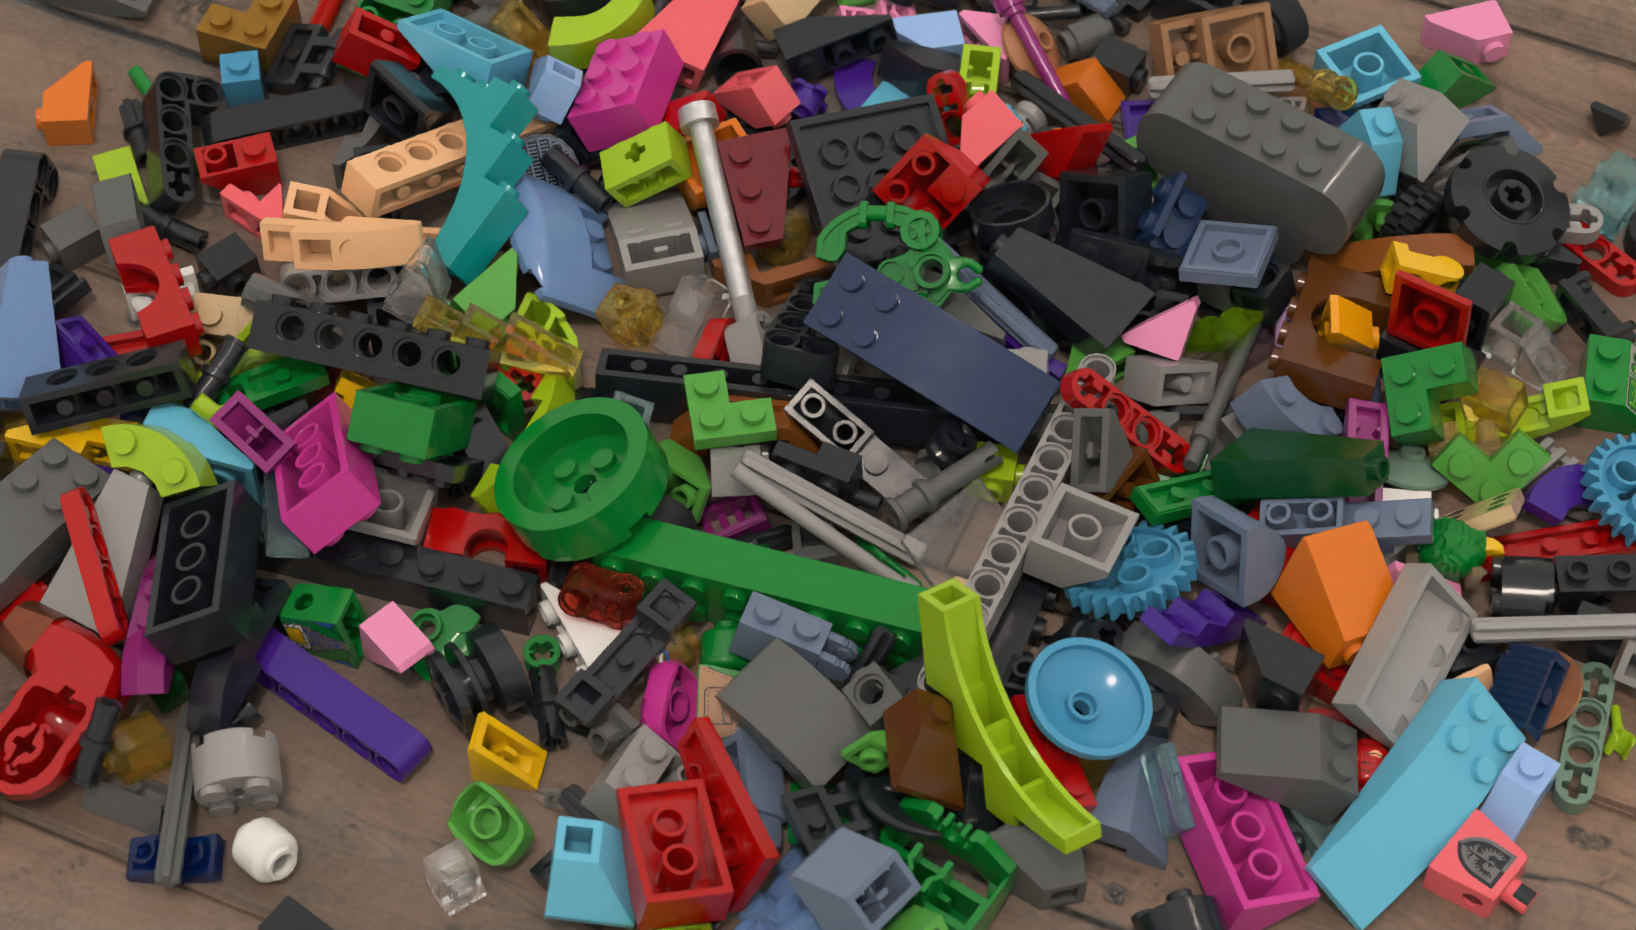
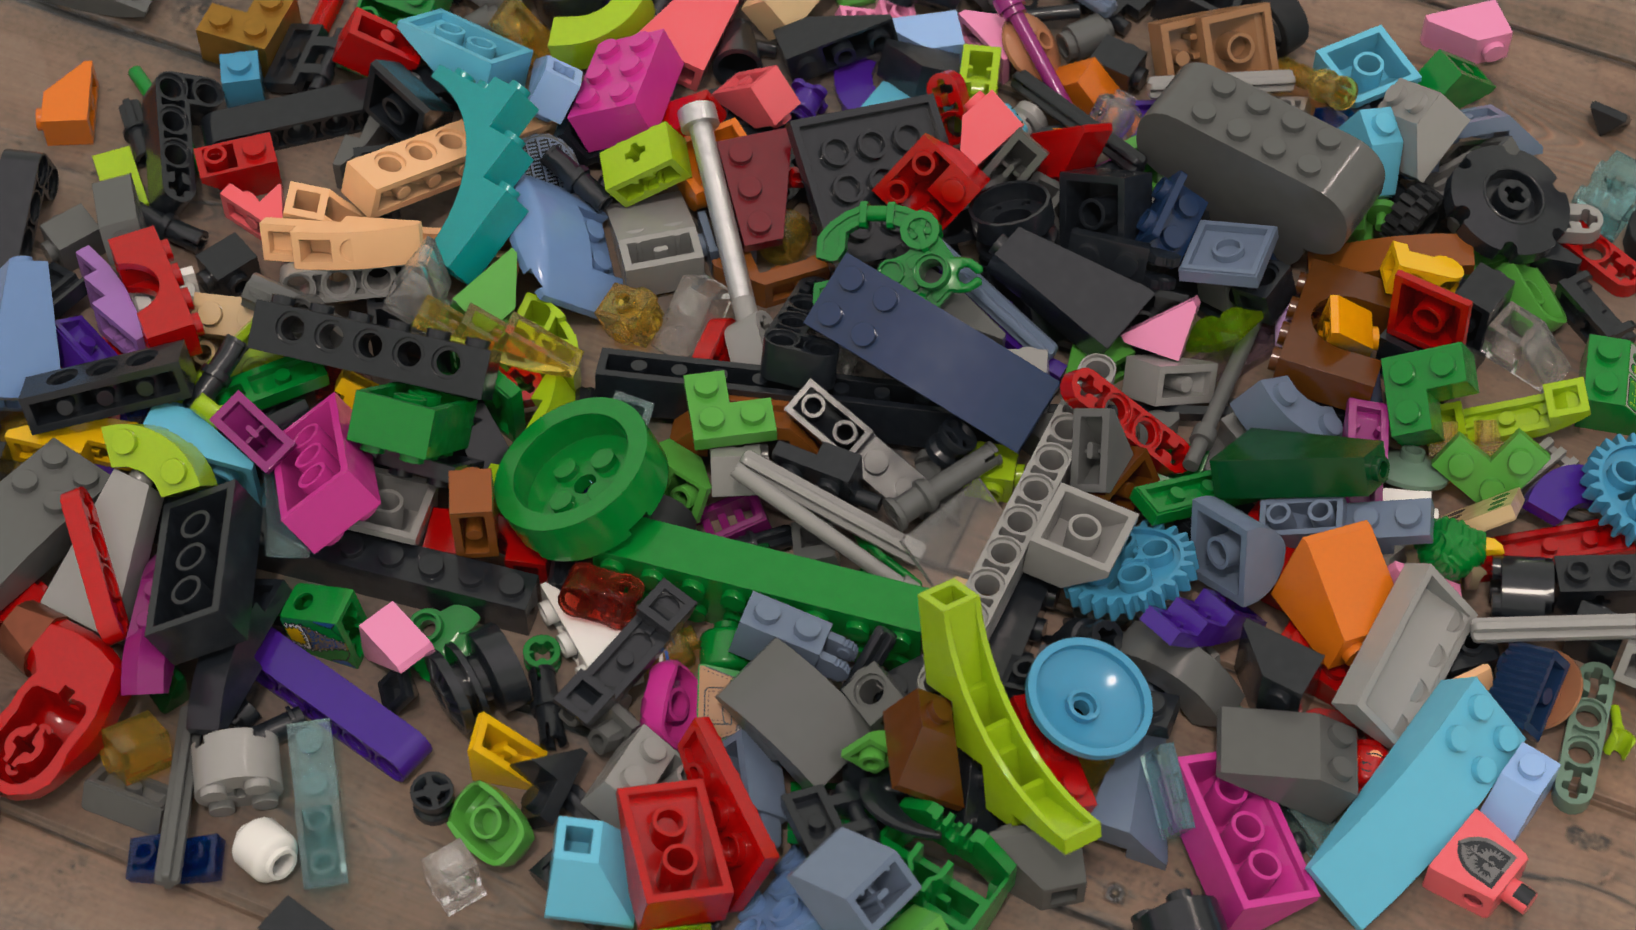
(96, 742): black pin -> none
(111, 302): none -> medium lavender slope
(278, 723): none -> black pin
(317, 804): none -> clear light blue slope
(397, 690): none -> black slope
(432, 787): none -> black wheel
(473, 512): none -> dark orange brick
(551, 781): none -> black slope
(1118, 110): none -> clear head
(1498, 399): clear yellow brick -> none

